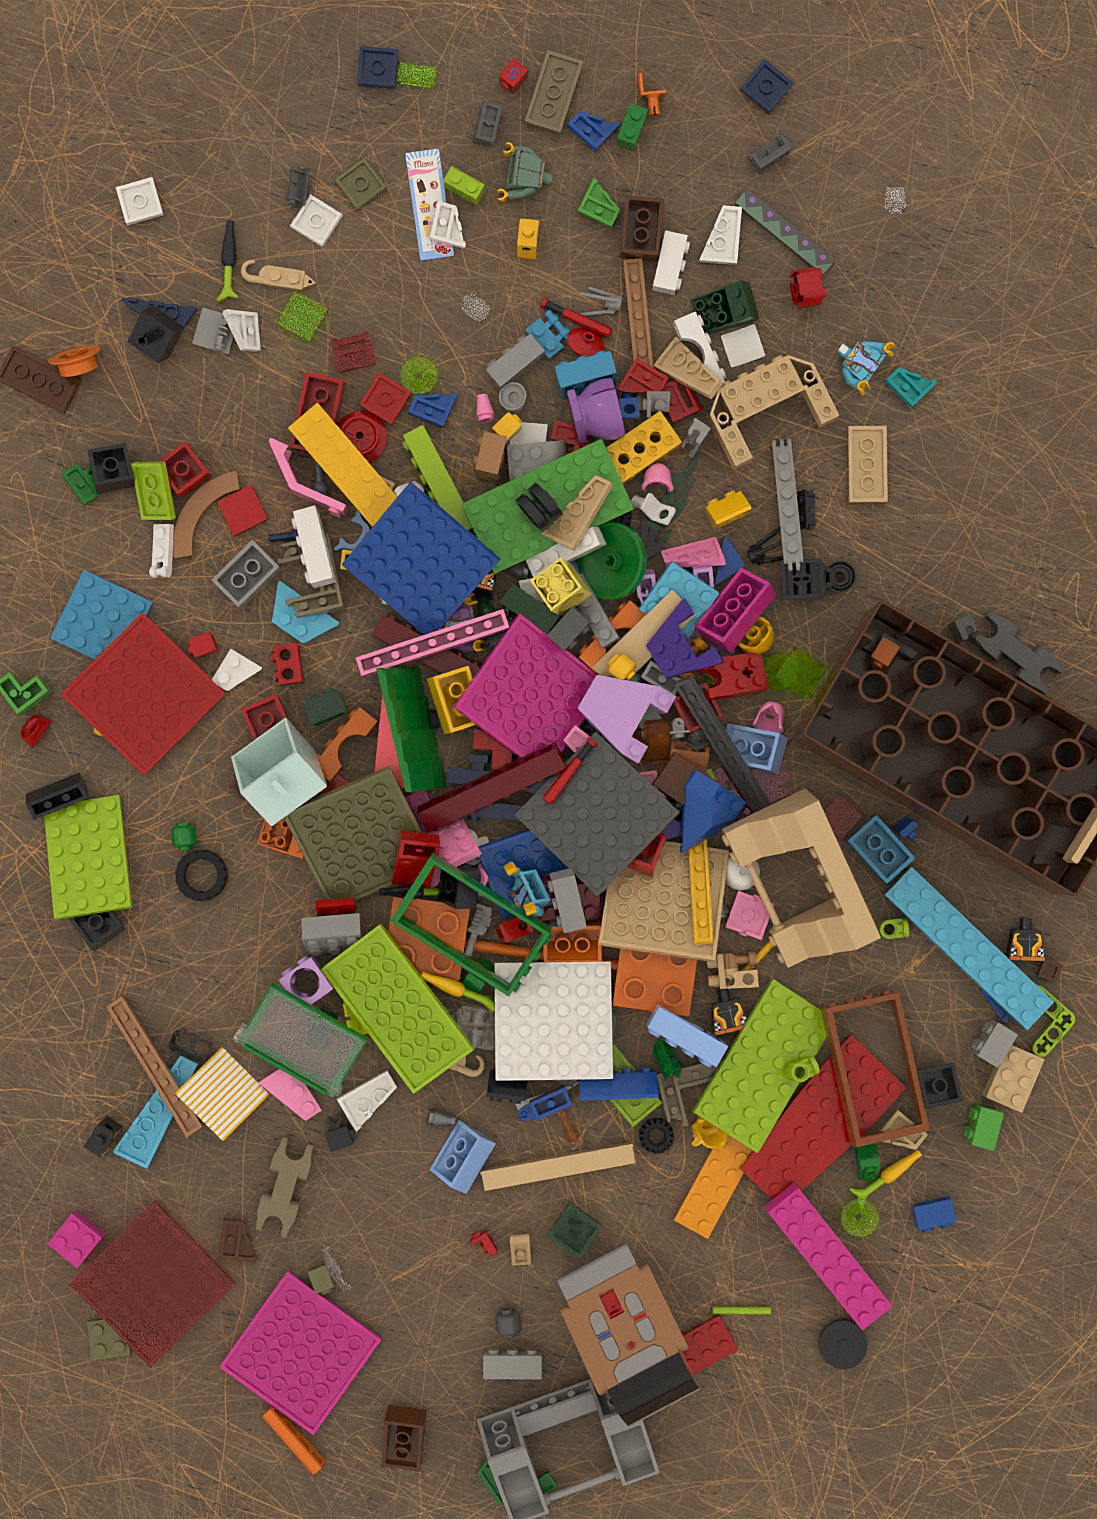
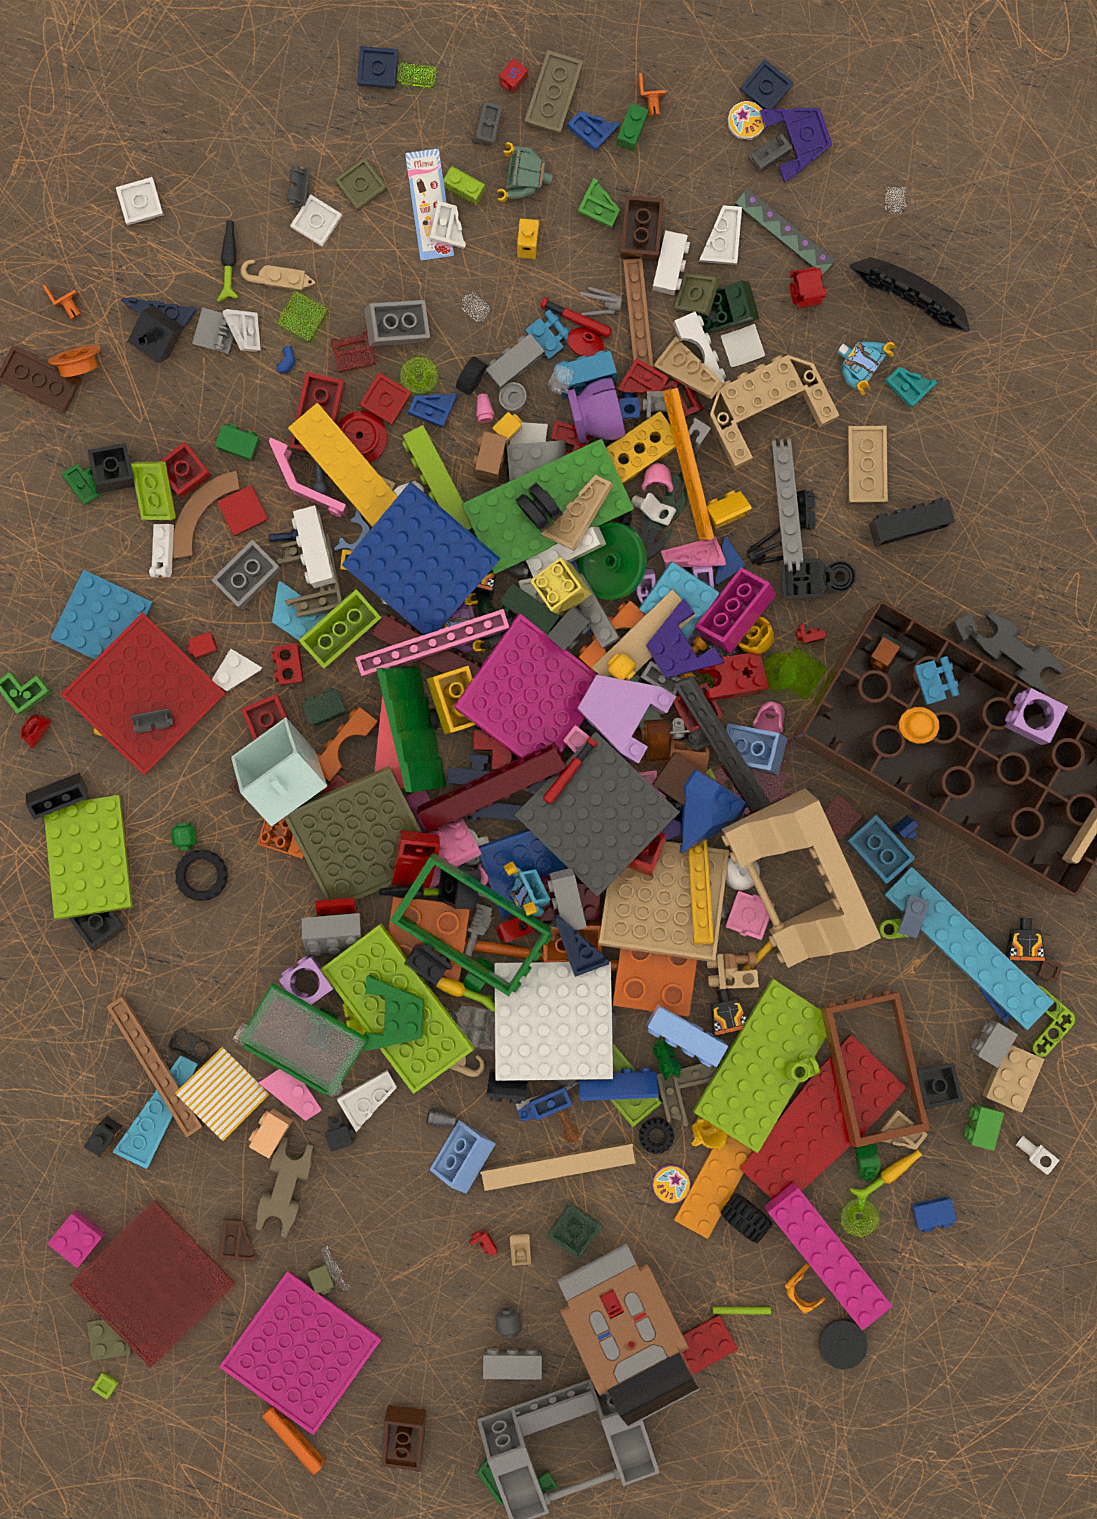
(66, 301): none -> orange bracket
(105, 1385): none -> lime tile
(158, 719): none -> dark grey hinge
(237, 442): none -> green brick
(269, 1135): none -> light nougat brick
(288, 362): none -> blue arm
(339, 628): none -> lime slope
(396, 323): none -> light grey brick
(402, 1015): none -> green wing
(427, 963): none -> black bracket
(471, 375): none -> black tyre
(560, 379): none -> clear bracket
(580, 952): none -> dark blue wing
(671, 1184): none -> tile
(688, 464): none -> light orange tile
(696, 294): none -> olive tile
(745, 120): none -> tile
(746, 1218): none -> black tyre
(804, 1306): none -> light orange helmet
(806, 133): none -> dark purple wing
(812, 636): none -> red bracket
(910, 523): none -> black brick
(913, 916): none -> sand blue slope
(914, 290): none -> black brick
(919, 725): none -> light orange hat
(931, 683): none -> dark azure plate
(1036, 1154): none -> white bracket
(1053, 712): none -> lavender brick

